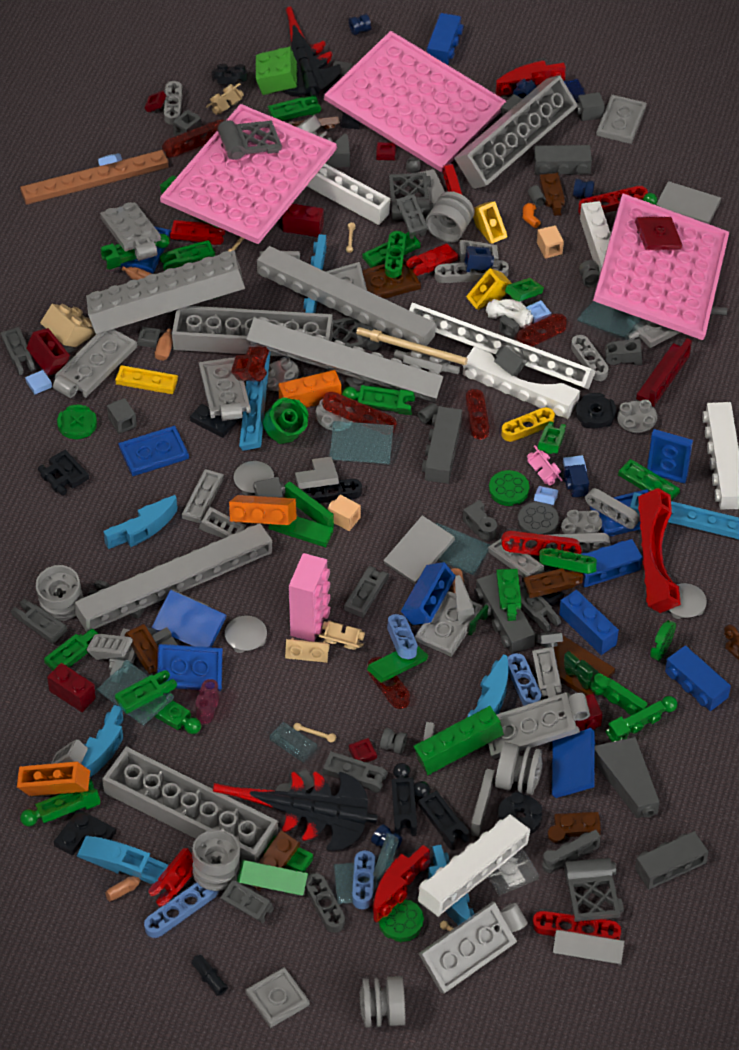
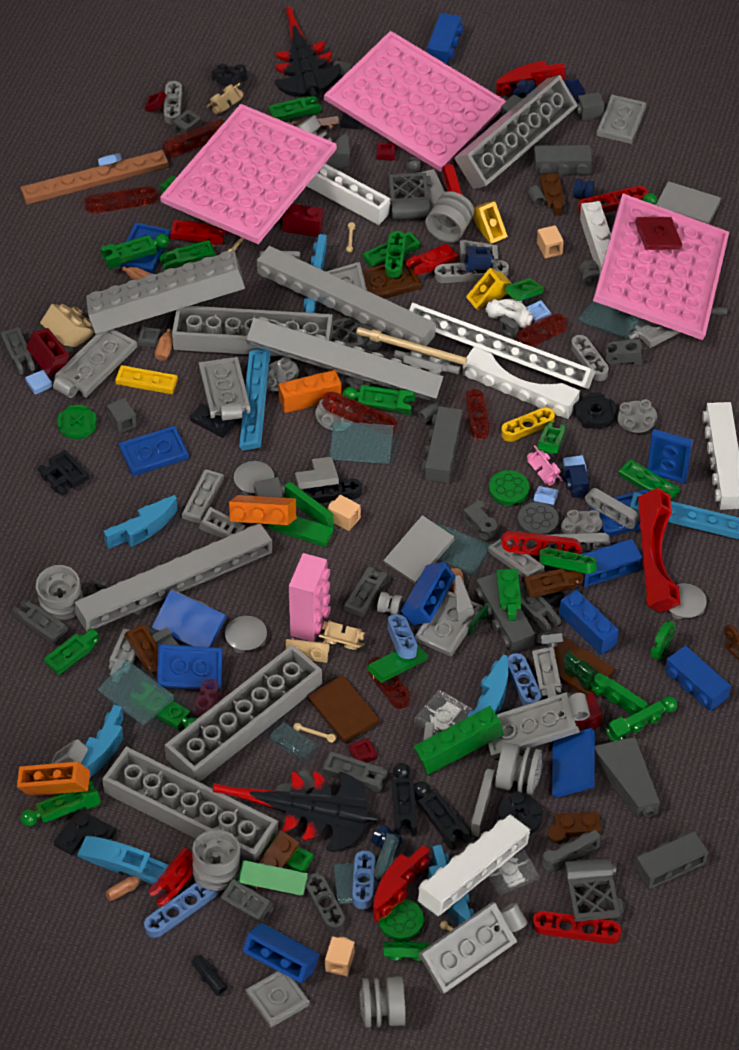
(71, 687): dark red brick -> none
(105, 646): light grey slope -> none
(121, 201): none -> clear red beam
(132, 230): light grey hinge -> none
(145, 691): green hinge -> none
(236, 145): dark grey piece -> none
(243, 714): none -> light grey brick
(250, 366): clear red brick -> none
(276, 70): bright green brick -> none
(281, 953): none -> blue brick
(286, 420): green brick -> none
(339, 956): none -> light nougat brick
(343, 709): none -> reddish brown tile
(359, 24): dark blue wheel -> none
(389, 603): none -> light grey wheel
(393, 740): dark grey wheel -> none
(397, 950): none -> green plate
(412, 215): dark grey hinge -> none
(442, 711): none -> clear tile
(510, 360): dark grey brick -> none
(528, 215): orange arm -> none
(588, 946): light grey tile -> none
(665, 372): dark red fence -> none

